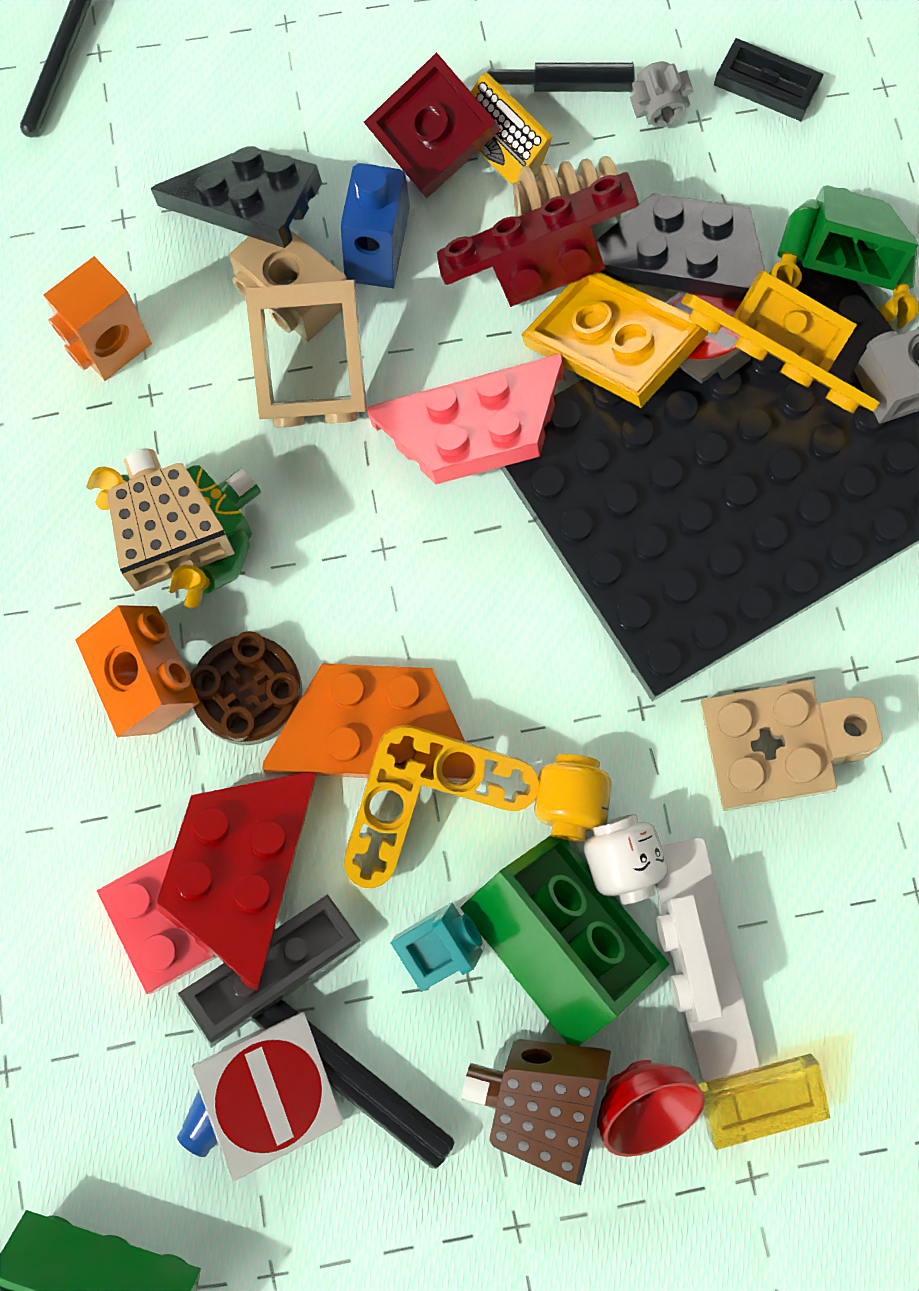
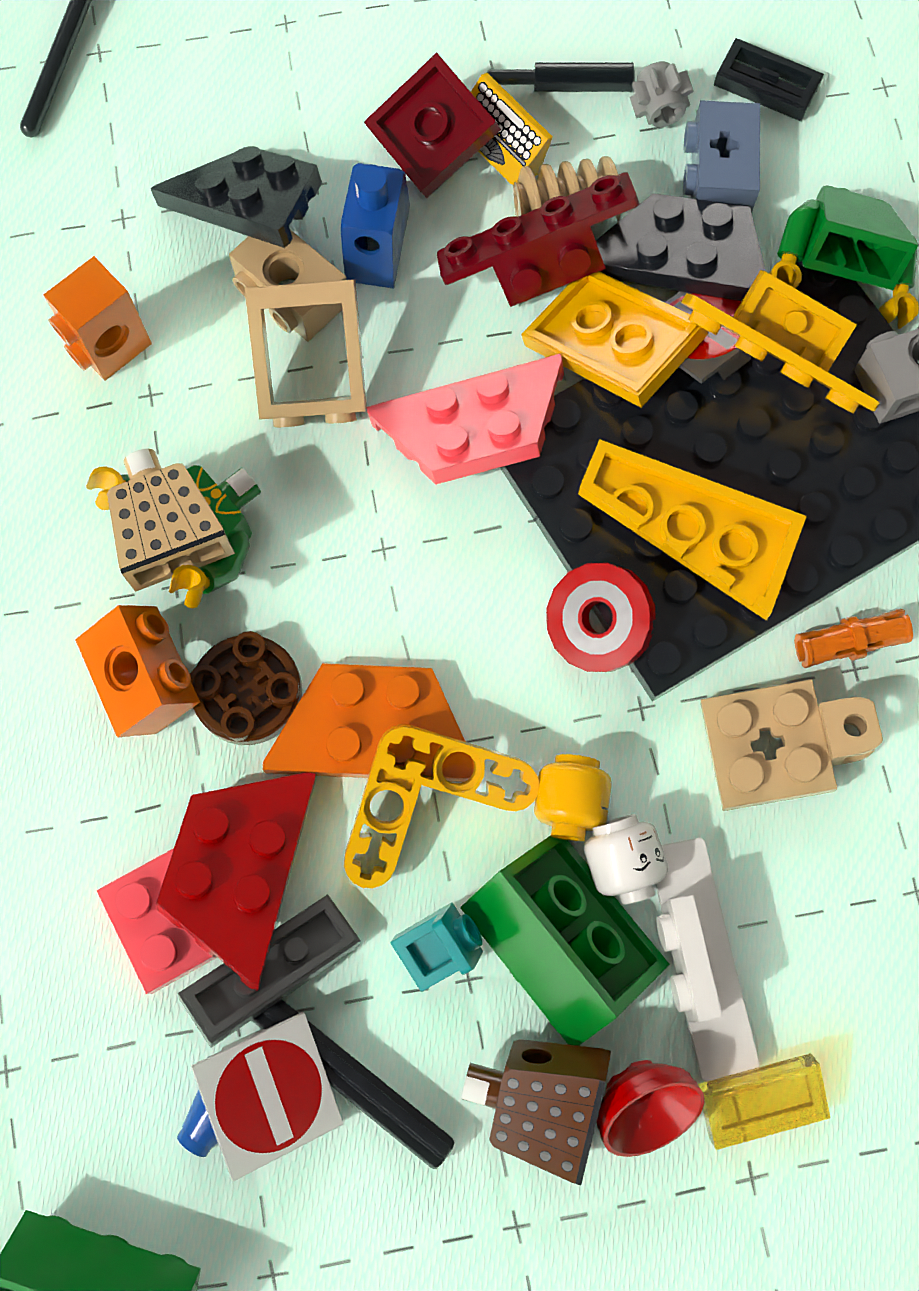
(569, 617): none -> tile
(706, 526): none -> yellow wing
(723, 153): none -> sand blue brick
(853, 638): none -> orange pin

